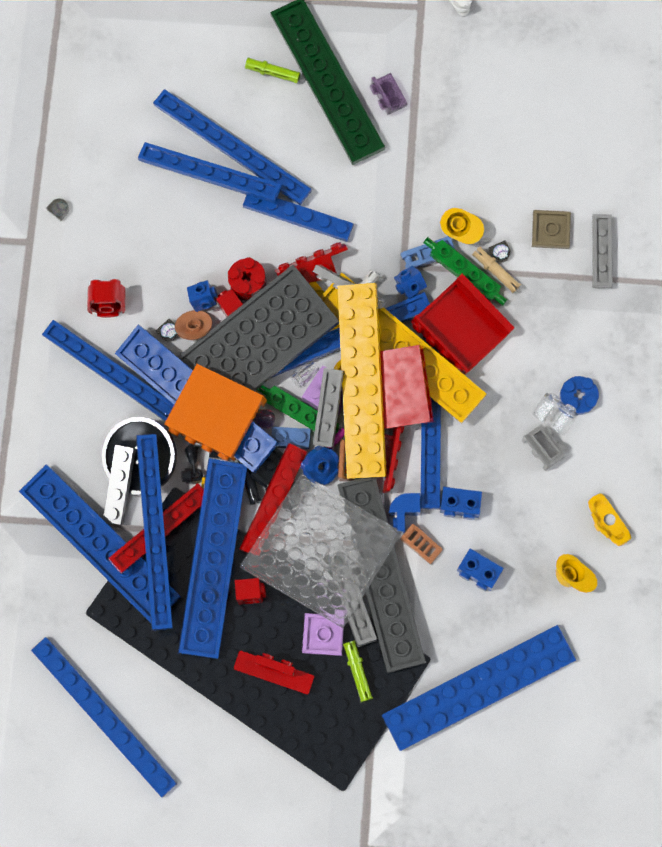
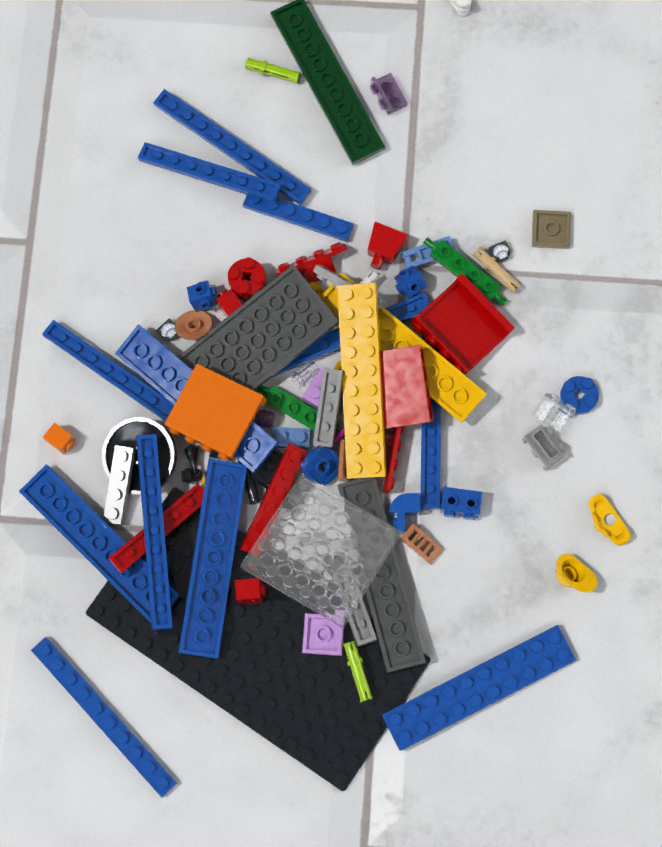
(58, 208): clear smoke tile -> none
(59, 438): none -> orange brick
(106, 298): red brick -> none
(273, 671): red bracket -> none
(385, 245): none -> red torso
(462, 226): yellow piece -> none
(480, 570): blue brick -> none
(601, 251): light grey plate -> none

